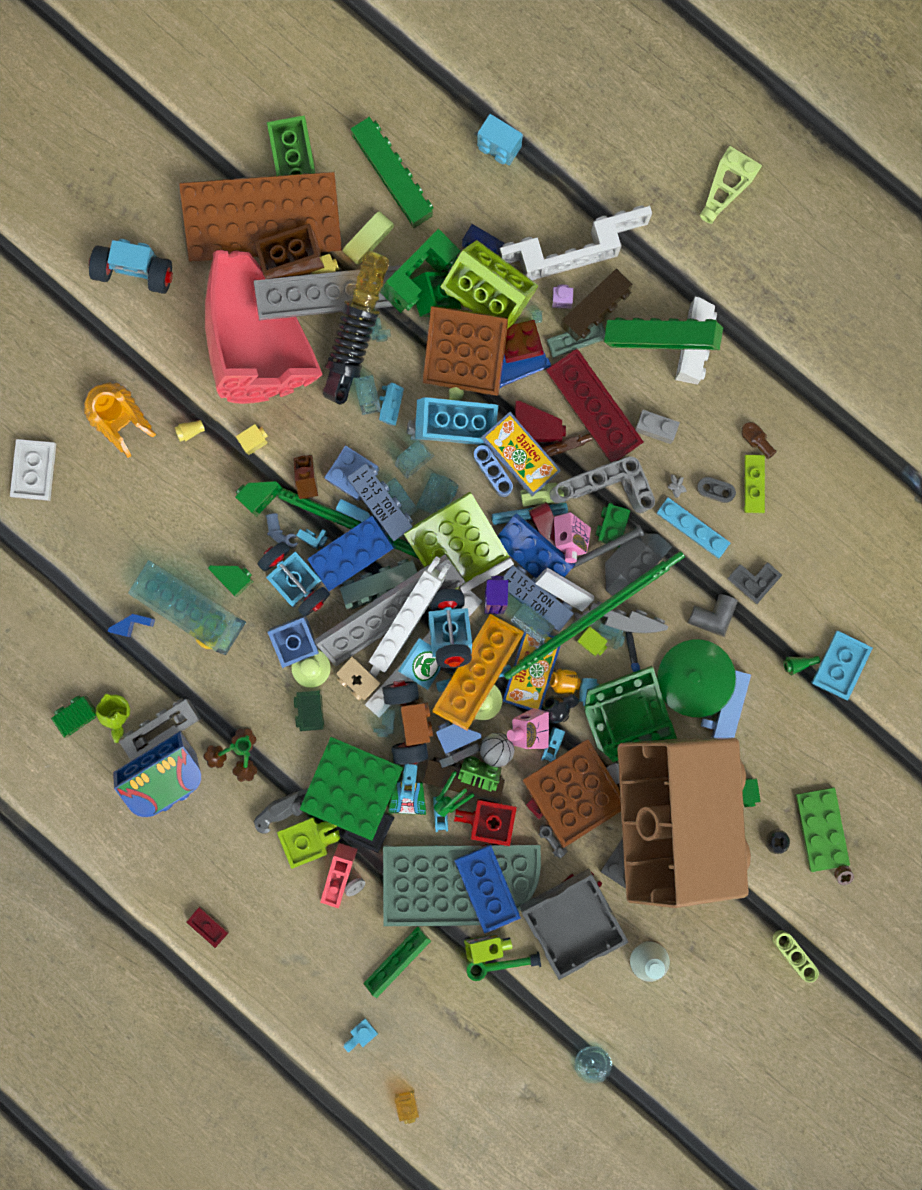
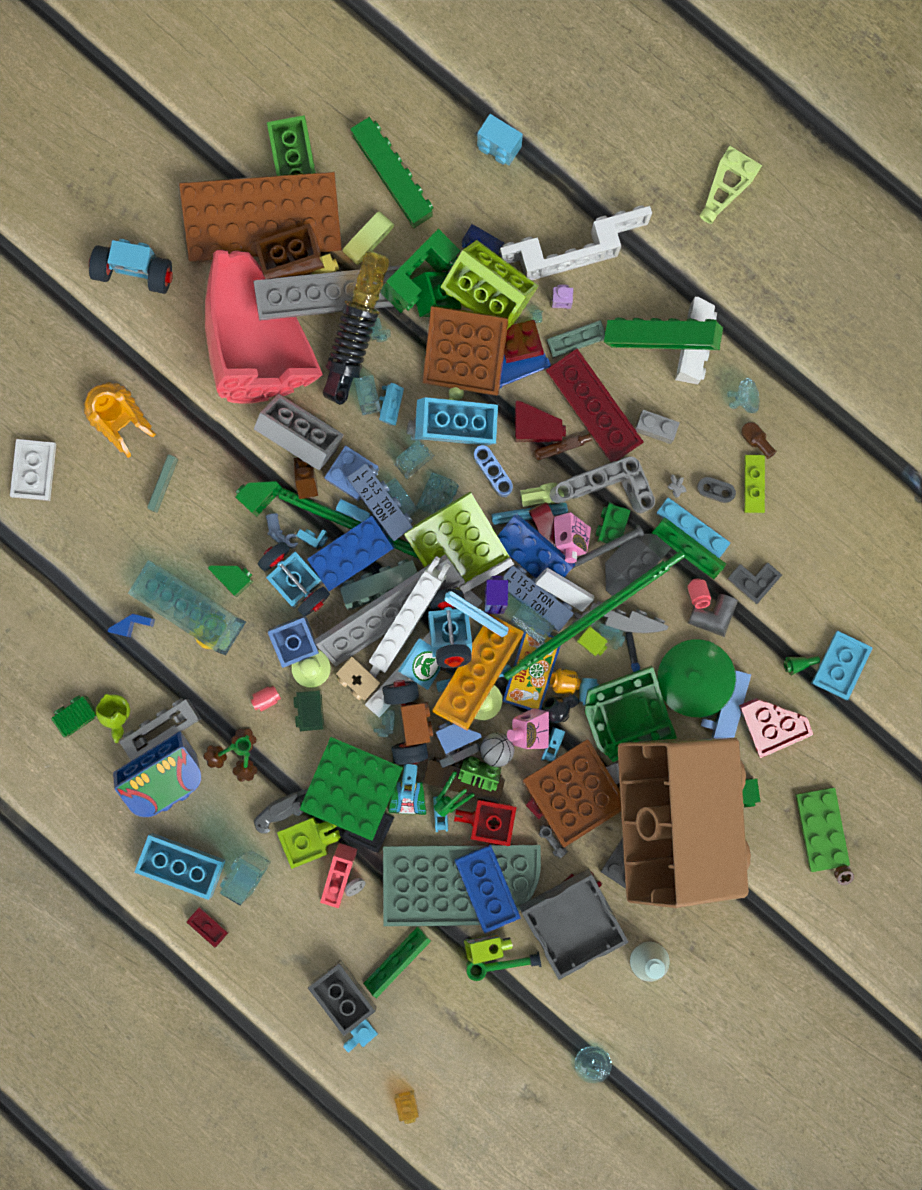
(162, 483): none -> sand green tile
(180, 866): none -> medium azure brick
(188, 430): light yellow cone -> none
(244, 878): none -> clear light blue brick
(252, 439): light yellow brick -> none
(265, 698): none -> coral brick
(298, 431): none -> light grey brick
(342, 997): none -> dark grey brick
(475, 613): none -> medium azure axle
(520, 454): tile -> none
(597, 305): dark brown brick -> none
(692, 550): none -> green plate
(699, 593): none -> coral brick
(746, 396): none -> clear light blue hair
(773, 726): none -> plate
(785, 841): black piece -> none
(803, 961): yellowish green beam -> none

